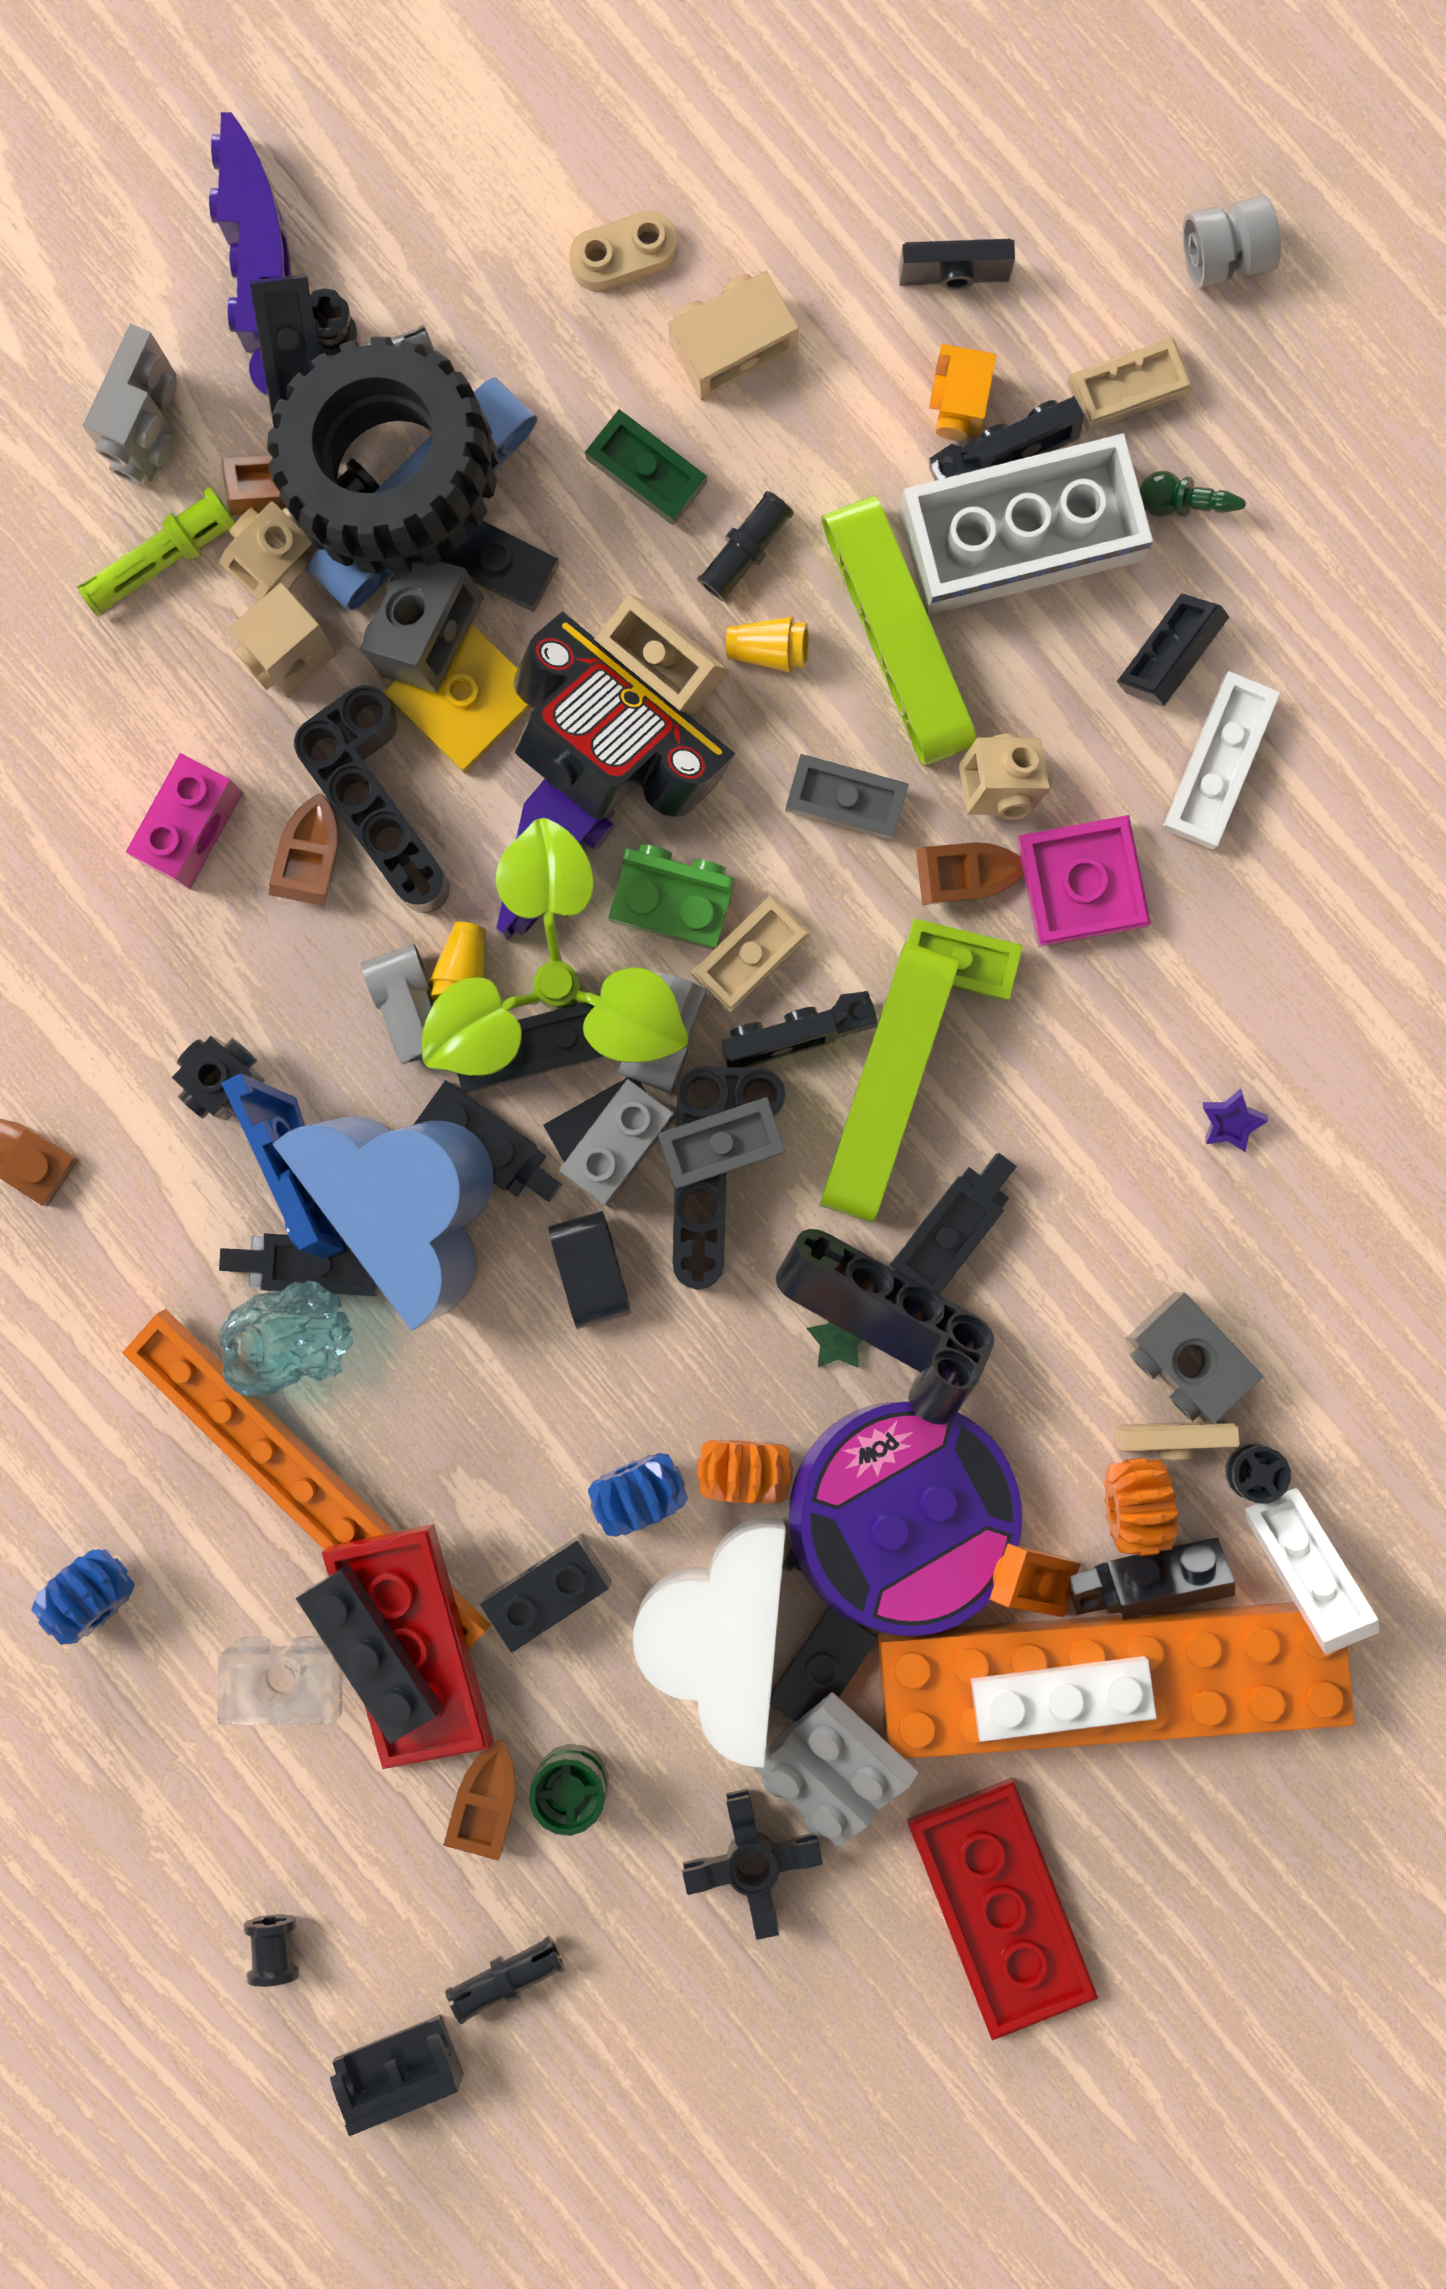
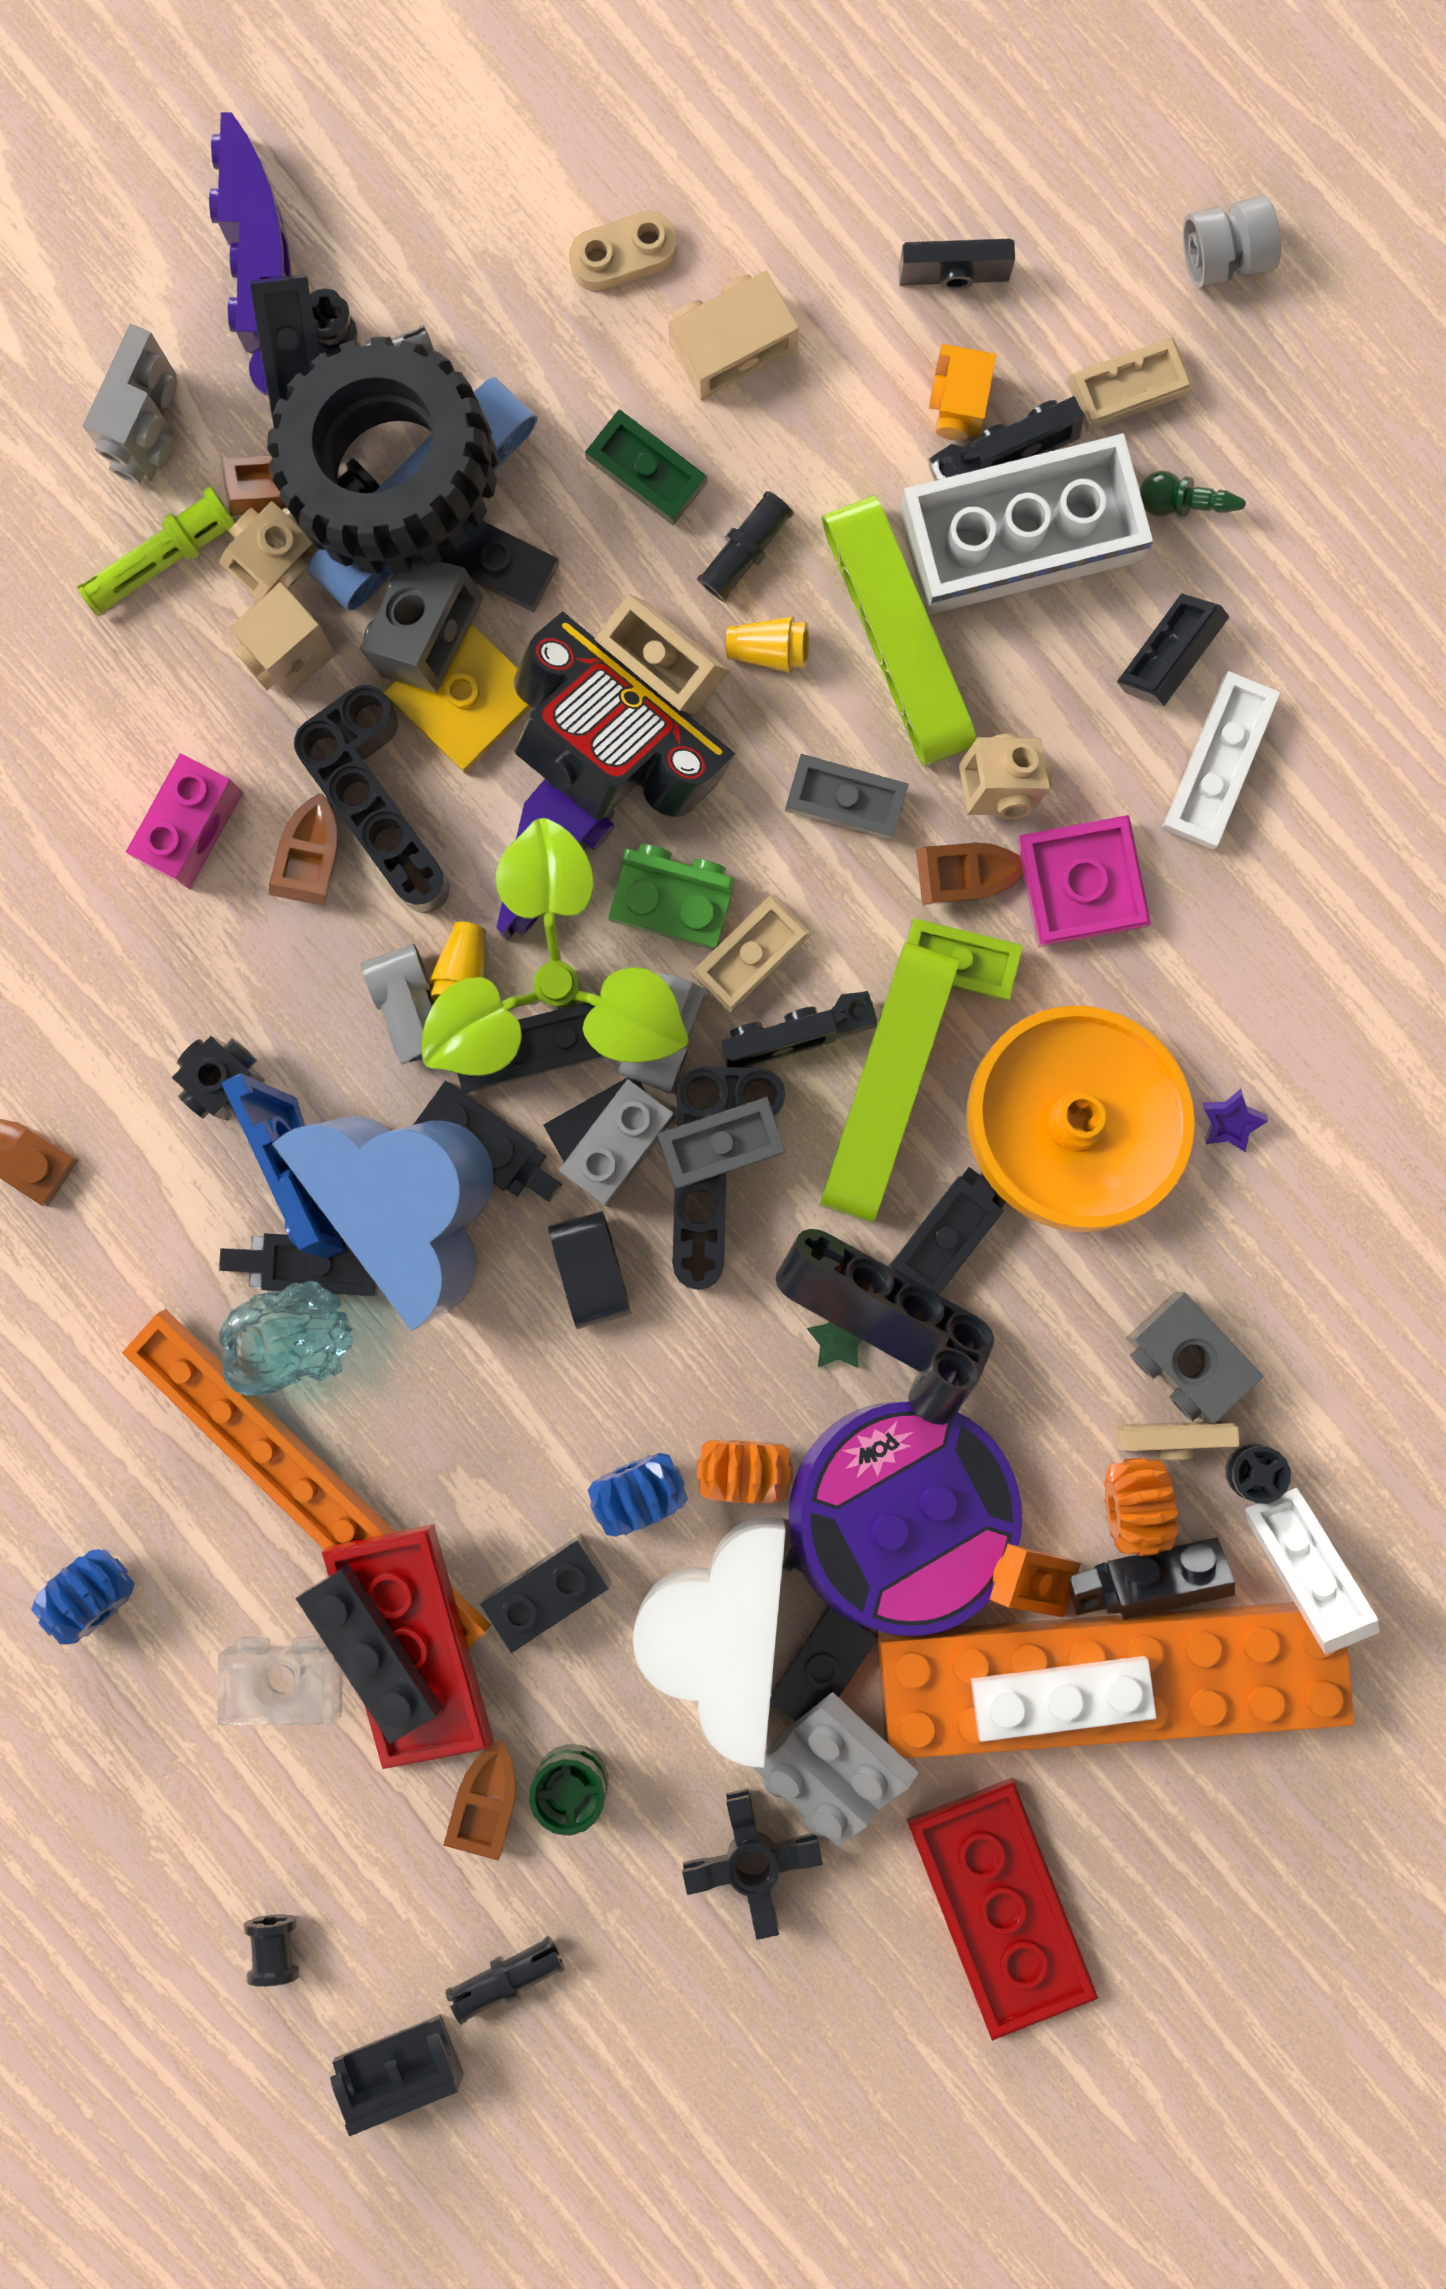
(1080, 1118): none -> light orange dish

